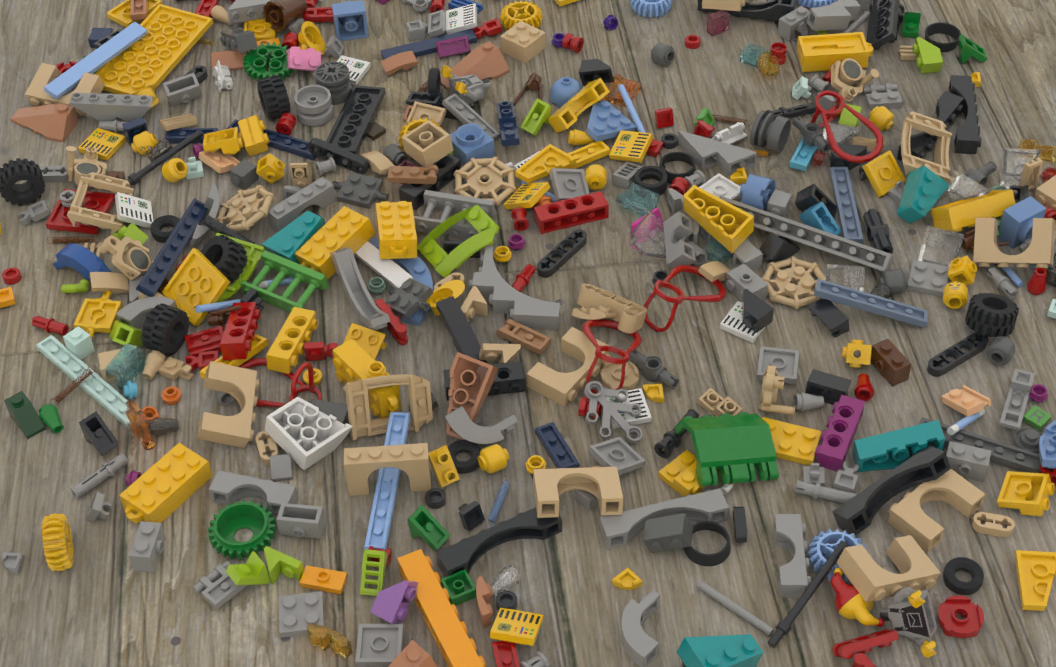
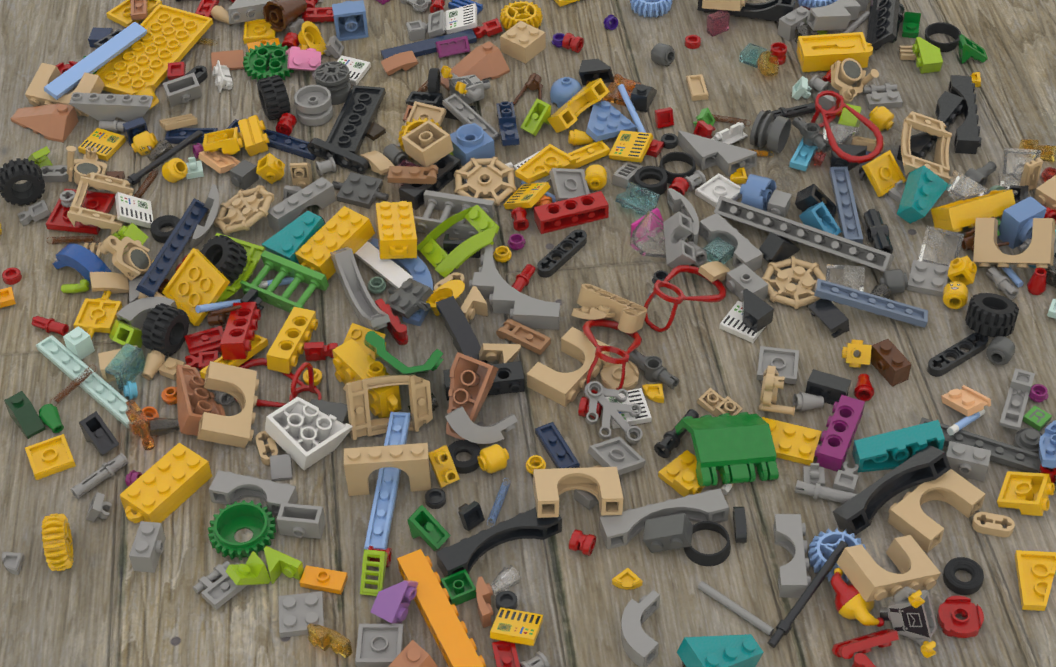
(40, 157): none -> lime slope
(50, 457): none -> yellow tile
(148, 178): none -> dark orange piece
(176, 70): none -> red tile
(193, 399): none -> nougat wedge
(221, 228): black pin -> none
(238, 39): dark grey arch -> none
(377, 345): none -> green hinge
(582, 542): none -> red wheel
(642, 97): none -> black slope
(697, 87): none -> tan tile
(719, 218): yellow wedge -> none

